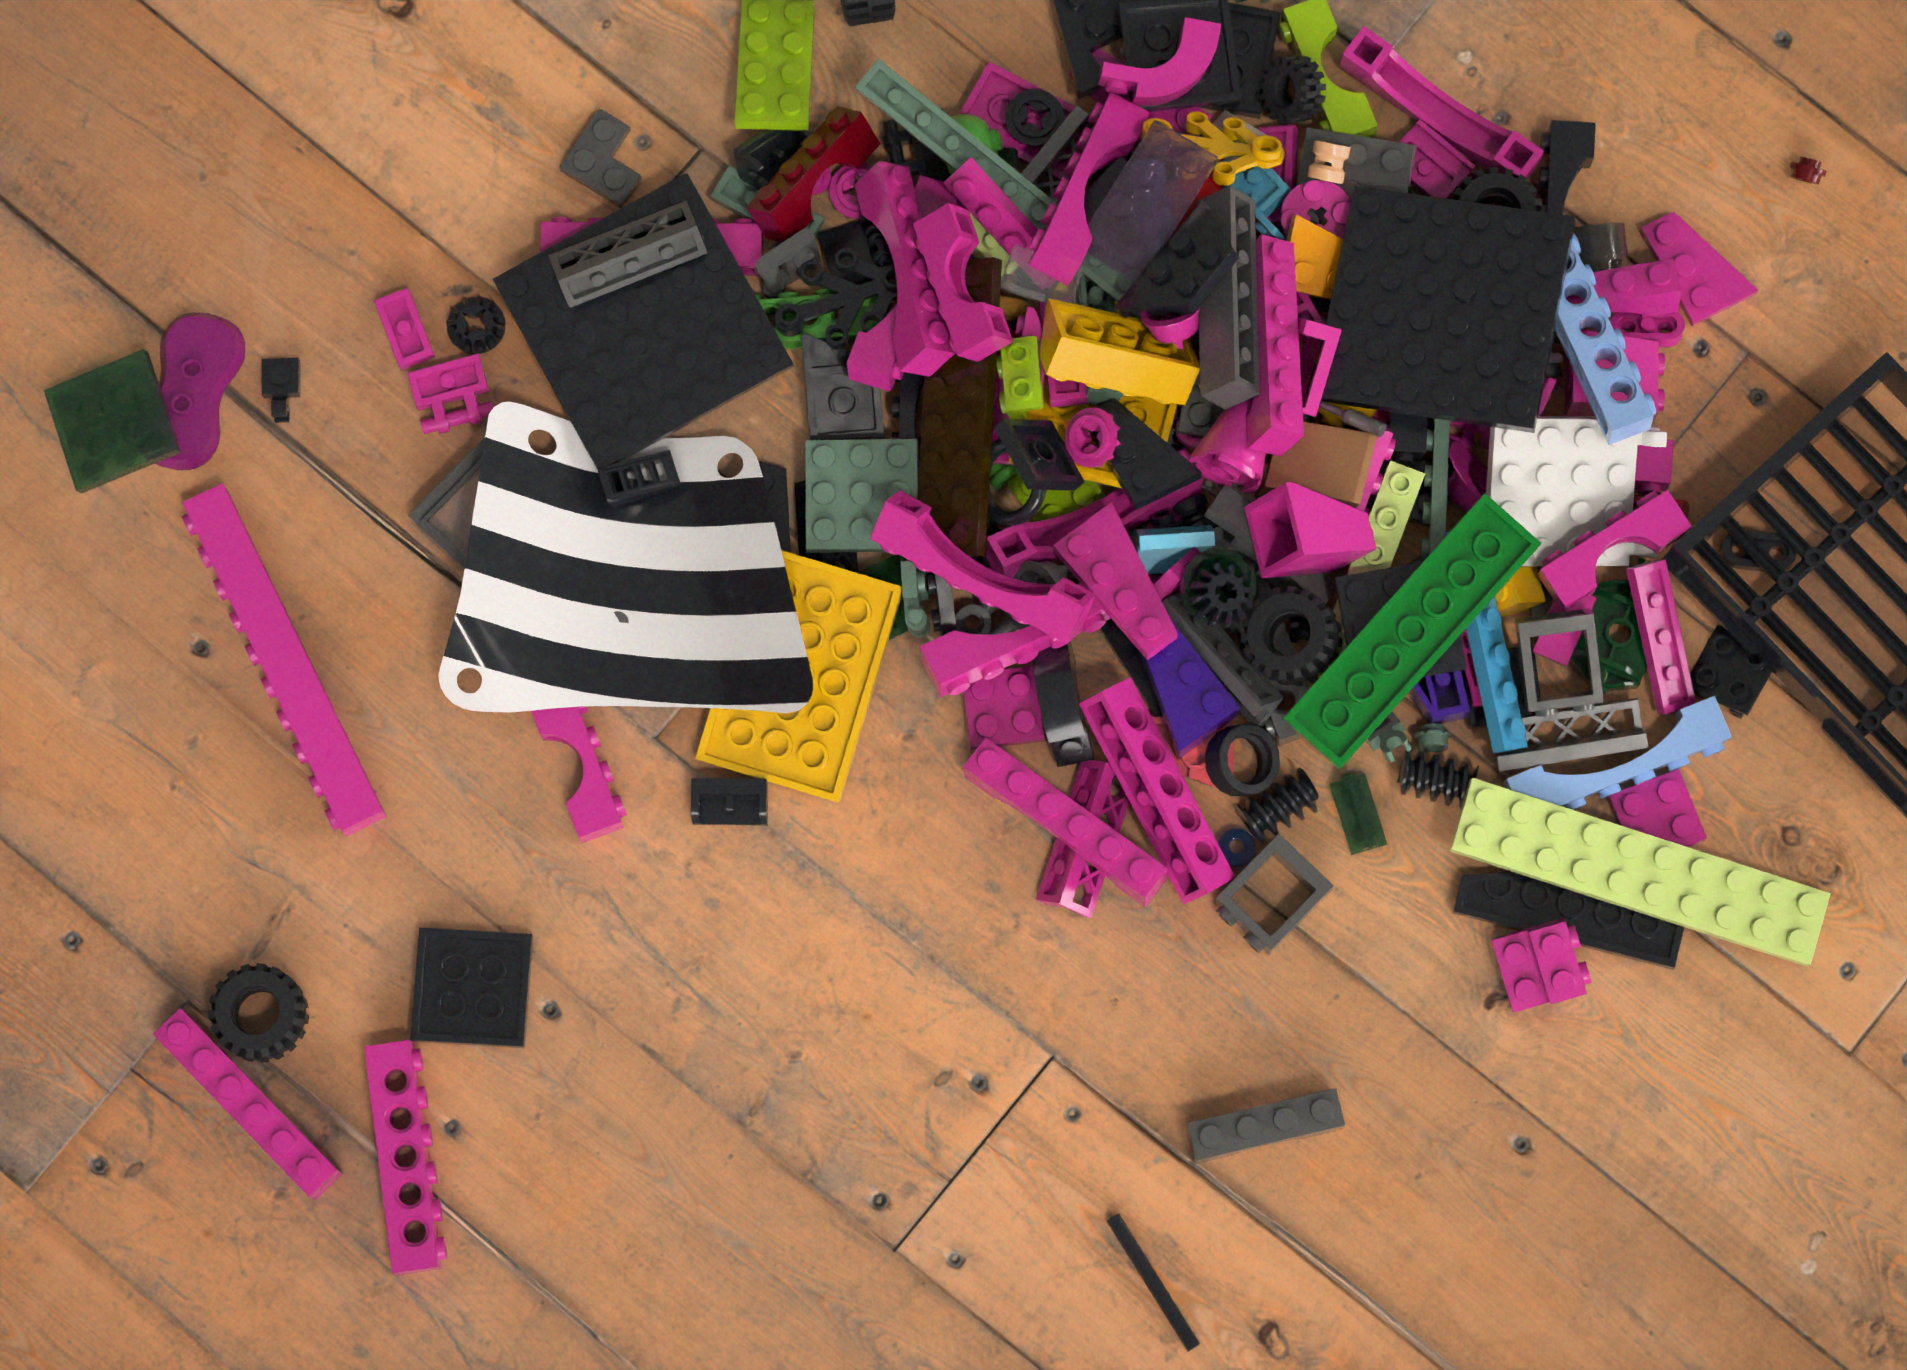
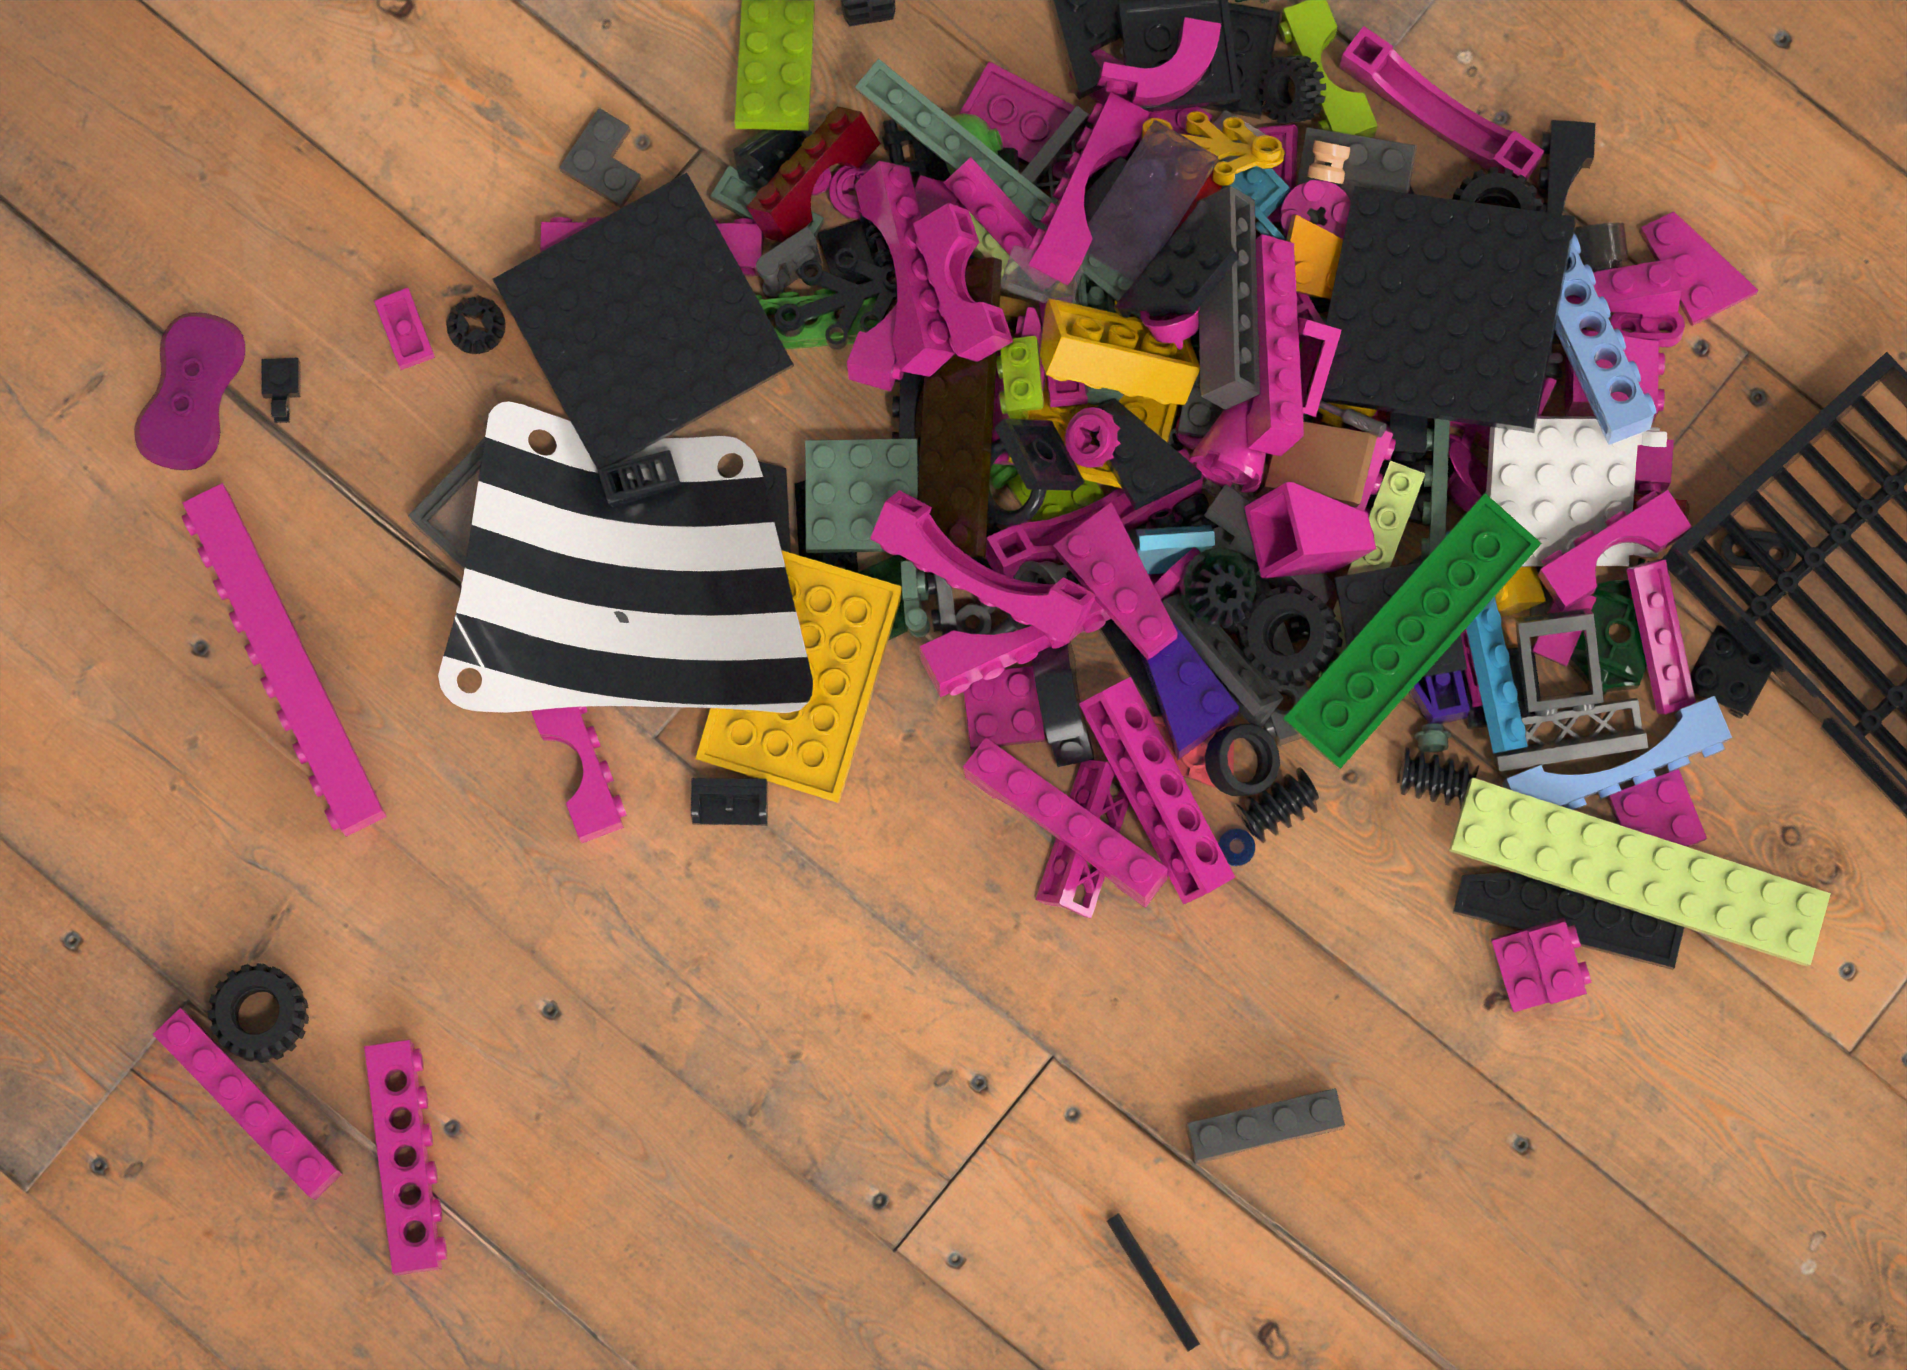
(112, 421): clear green plate -> none
(449, 383): dark pink plate -> none
(472, 987): black plate -> none
(629, 258): dark grey fence -> none
(834, 403): black wing -> none
(1038, 102): black gear -> none
(1299, 868): dark grey window -> none
(1358, 813): clear green hinge -> none
(1388, 736): sand green plate -> none
(1437, 164): dark pink plate -> none
(1807, 170): dark red plate -> none

